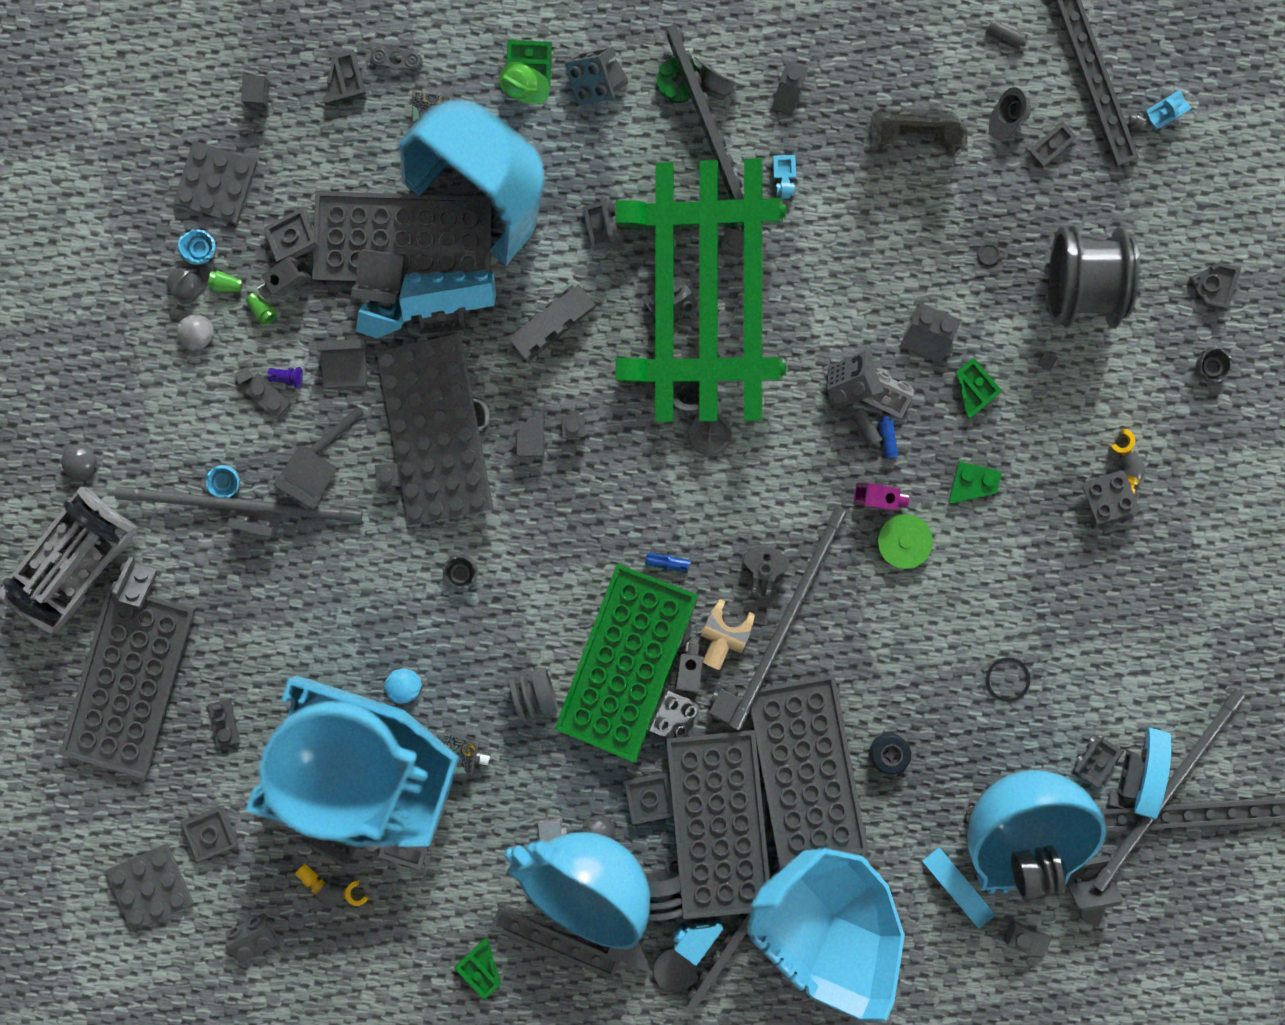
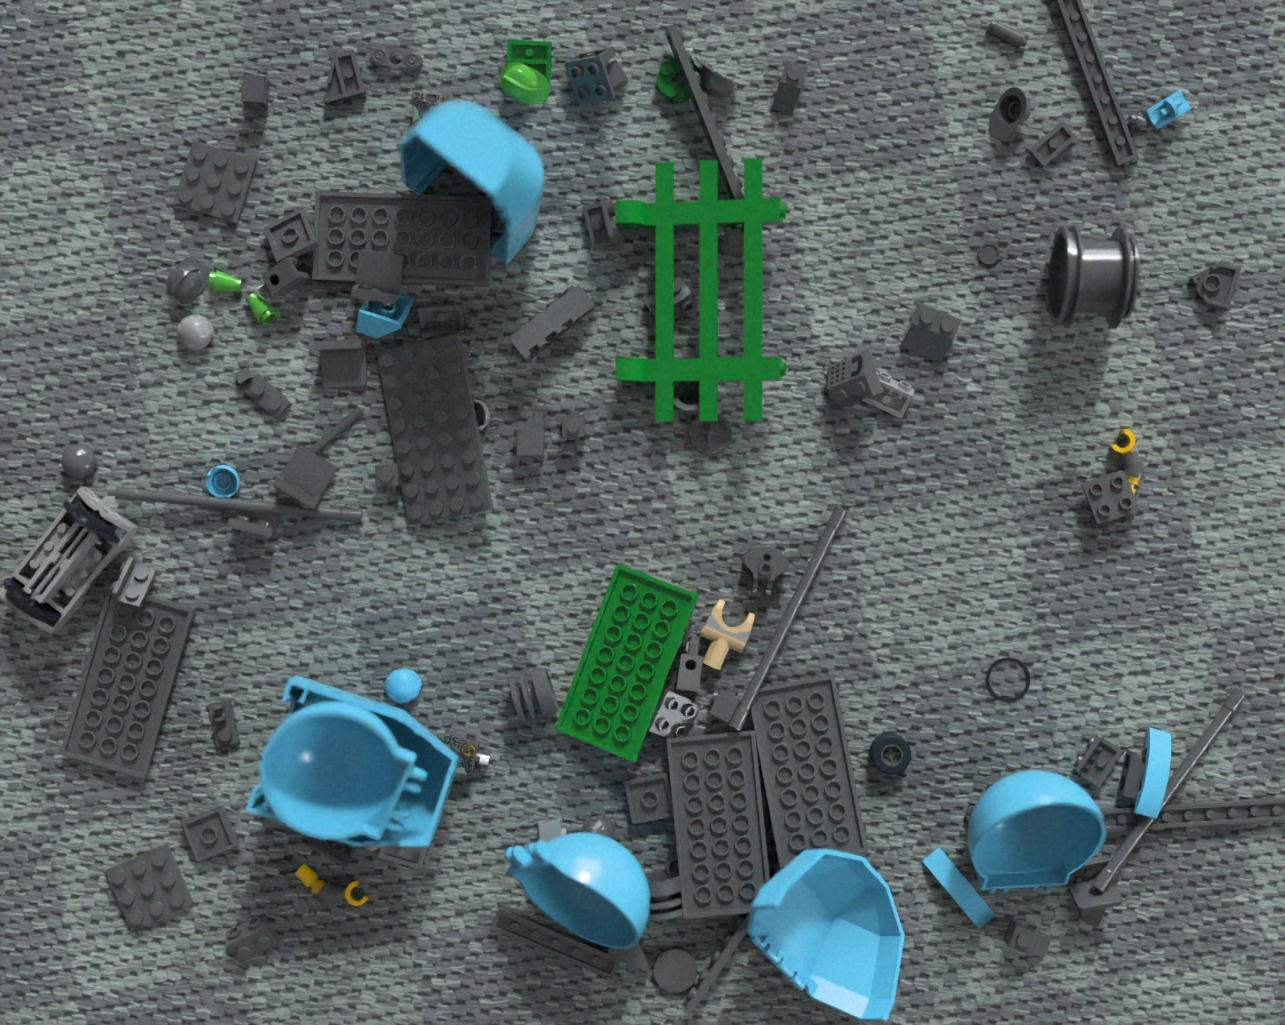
(196, 247): medium azure hair -> none
(286, 376): dark purple pin -> none
(446, 292): medium azure wedge -> none
(460, 572): dark grey hair -> none
(480, 969): green wing -> none
(667, 562): blue axle -> none
(696, 937): medium azure slope -> none
(784, 168): medium azure plate -> none
(868, 430): dark grey piece -> none
(879, 497): magenta torso -> none
(888, 435): blue piece -> none
(904, 541): bright green wheel -> none
(947, 126): clear smoke windscreen -> none
(973, 482): green wing -> none
(975, 387): green wing -> none
(1037, 872): dark grey wheel -> none
(1047, 360): dark grey piece -> none
(1116, 799): dark grey piece -> none
(1214, 364): dark grey hair -> none

